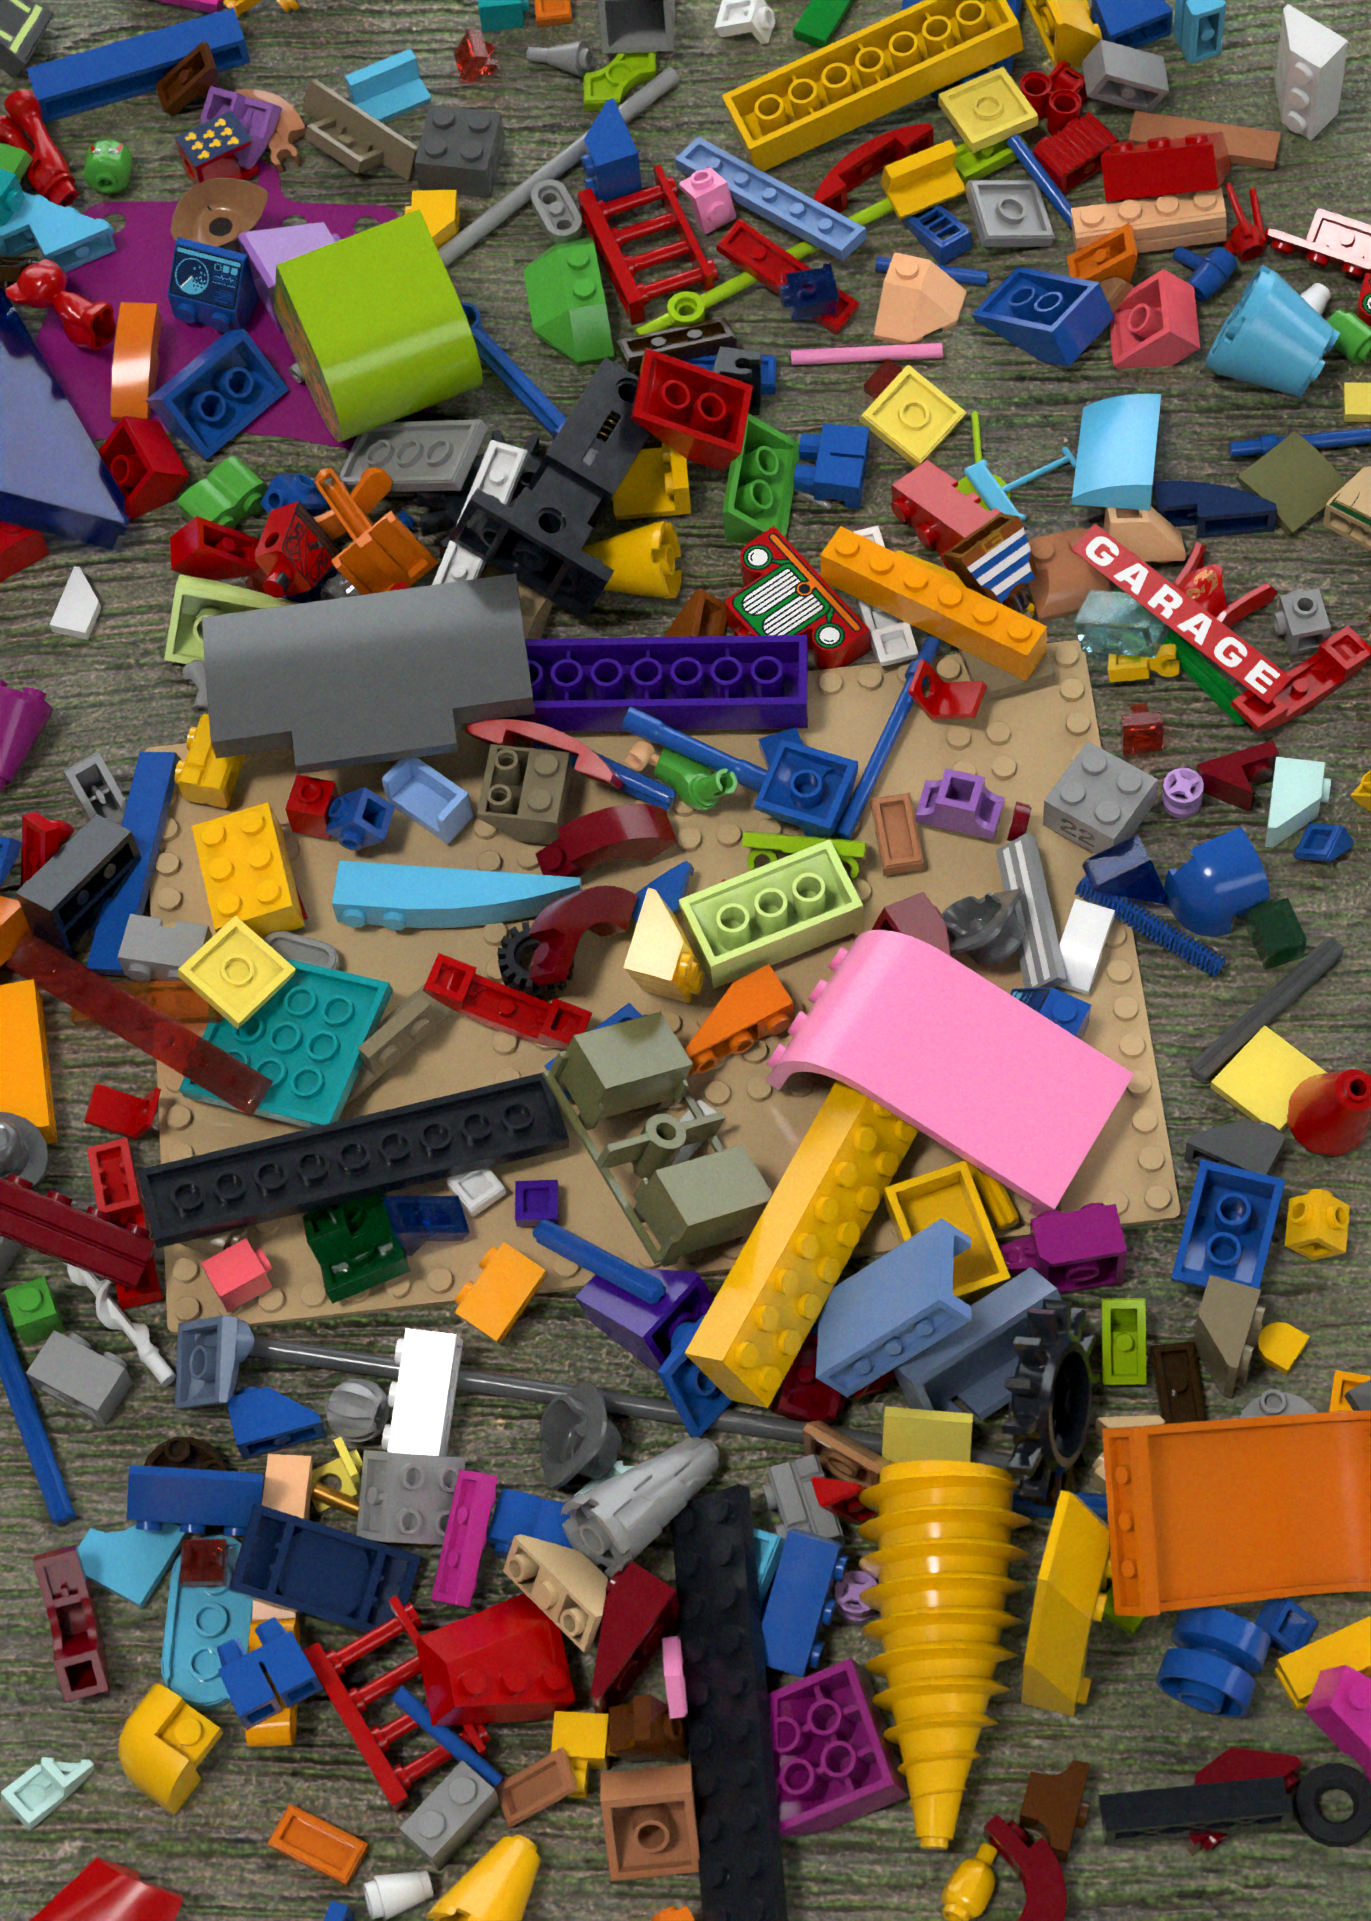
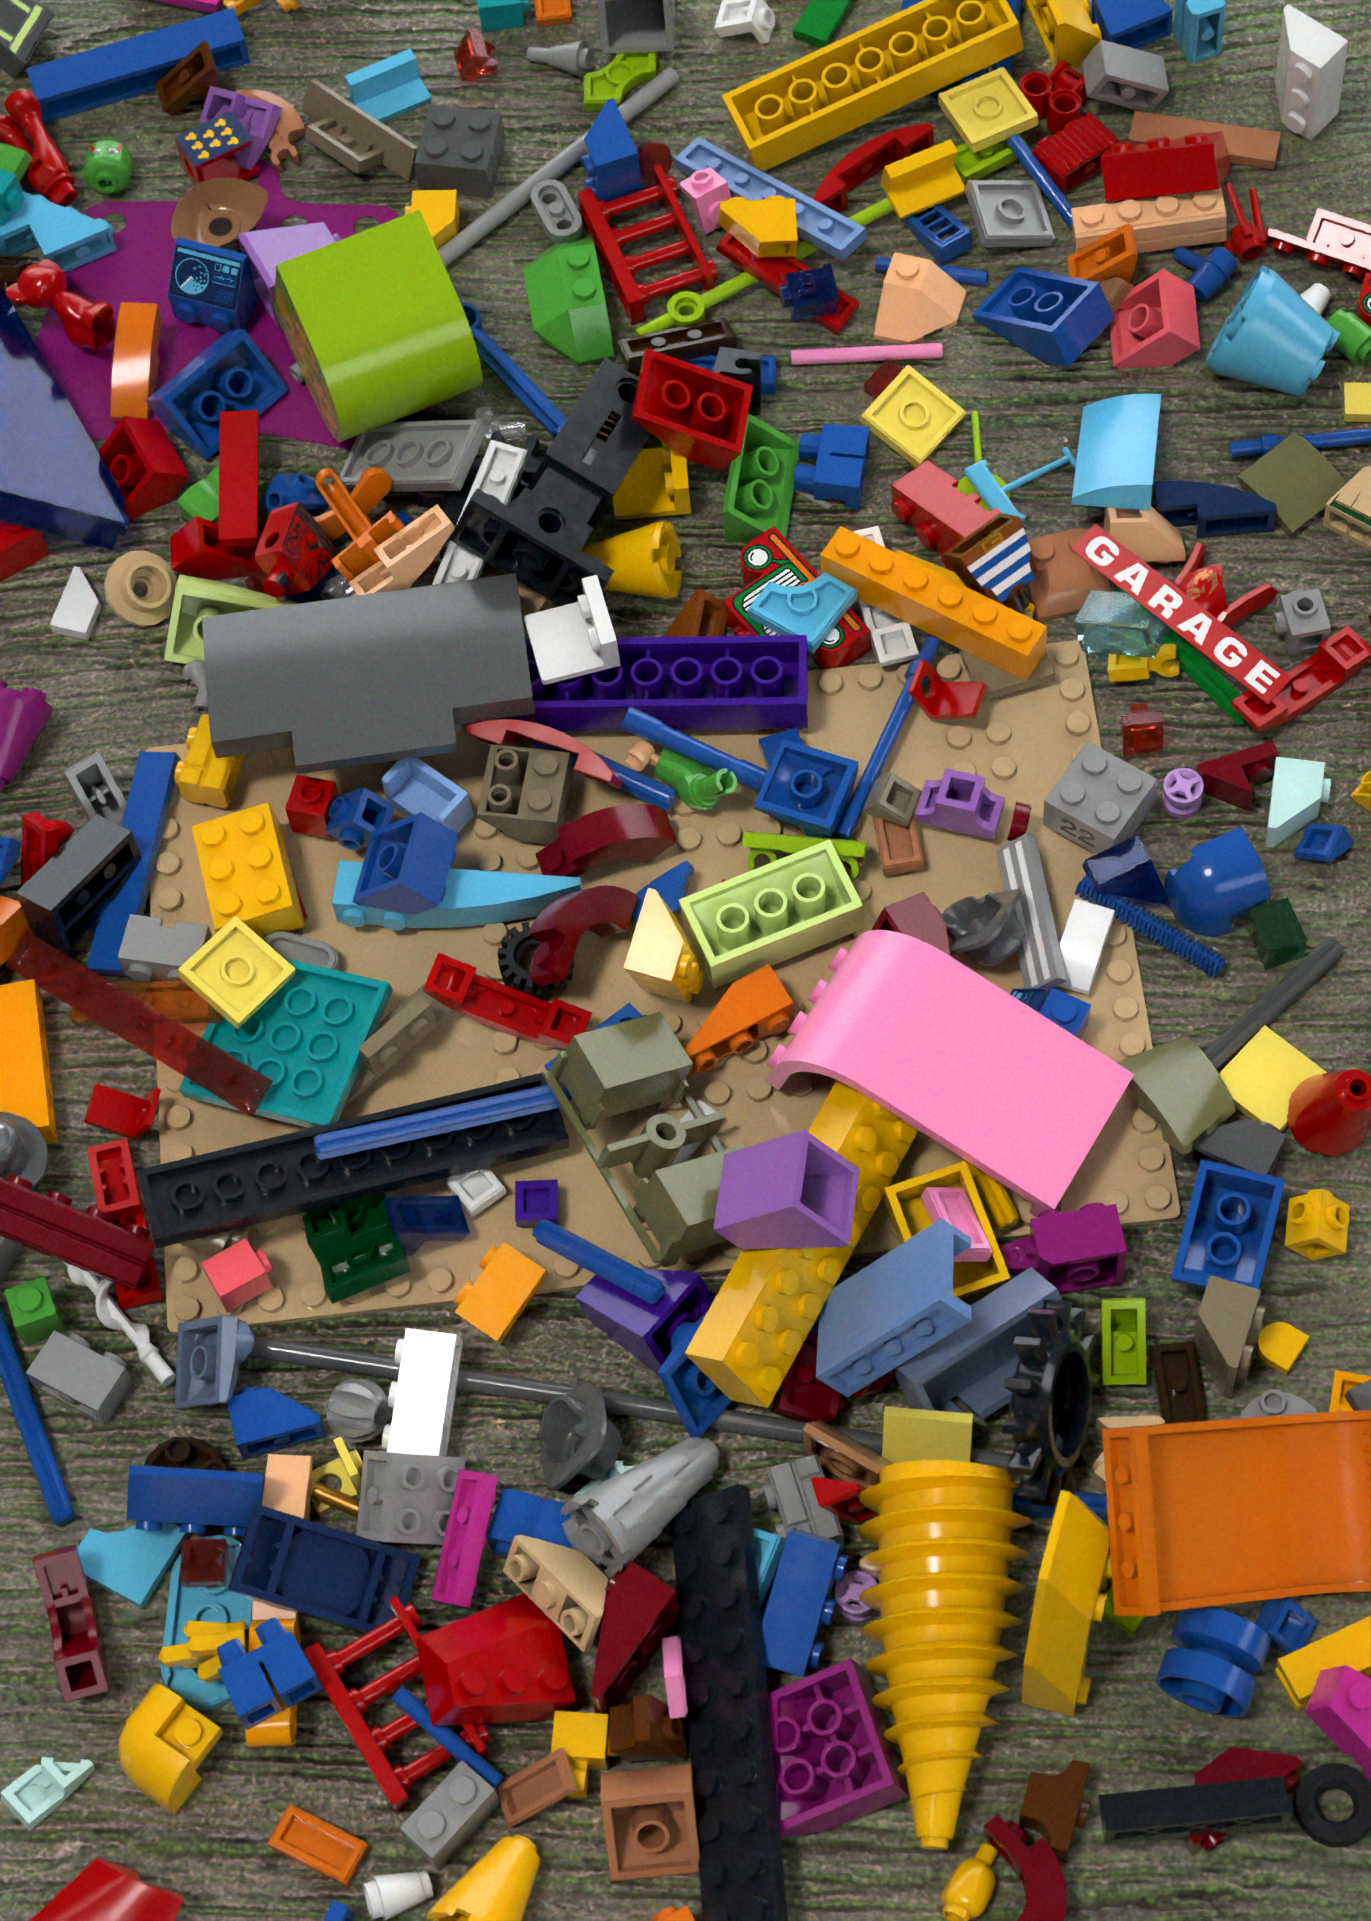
(154, 579): none -> tan piece
(202, 1647): none -> yellow rock
(238, 478): none -> red tile
(405, 554): none -> light nougat slope
(406, 865): none -> blue slope
(435, 1122): none -> blue axle
(511, 431): none -> clear arm
(574, 636): none -> white bracket
(653, 154): none -> clear red tile
(762, 226): none -> yellow slope
(786, 1195): none -> medium lavender slope
(804, 609): none -> medium azure tile
(892, 799): none -> dark tan slope
(955, 1208): none -> bright pink tile
(1180, 1091): none -> olive slope

